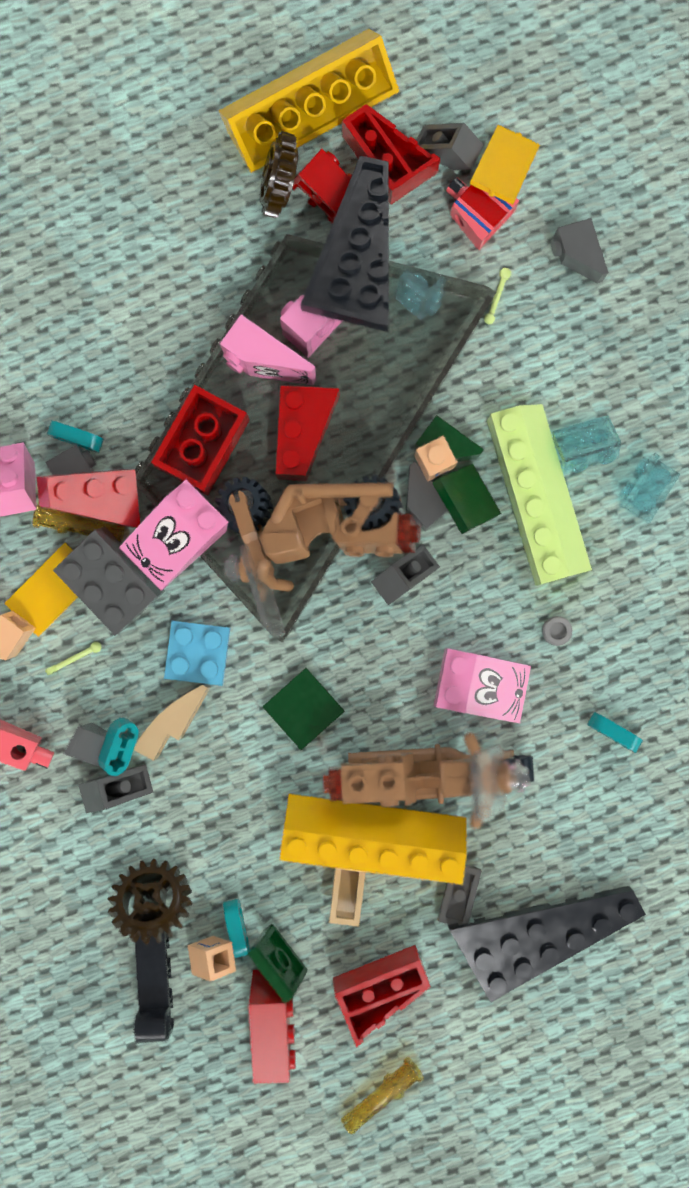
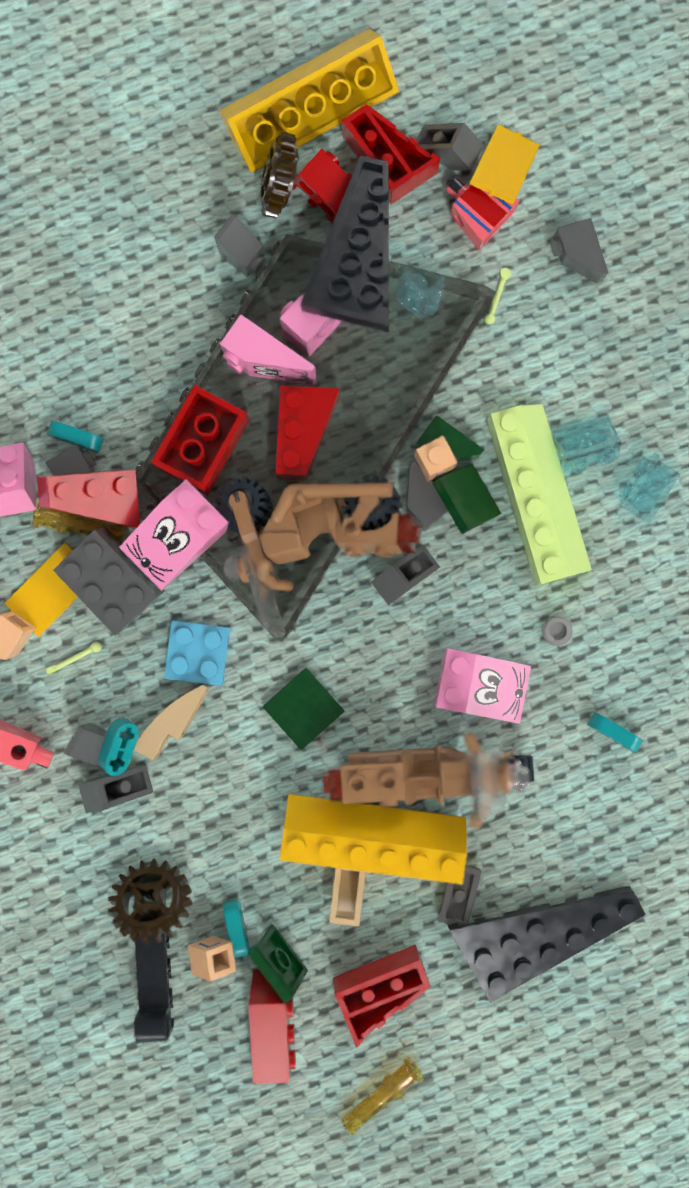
(239, 246): none -> dark grey slope

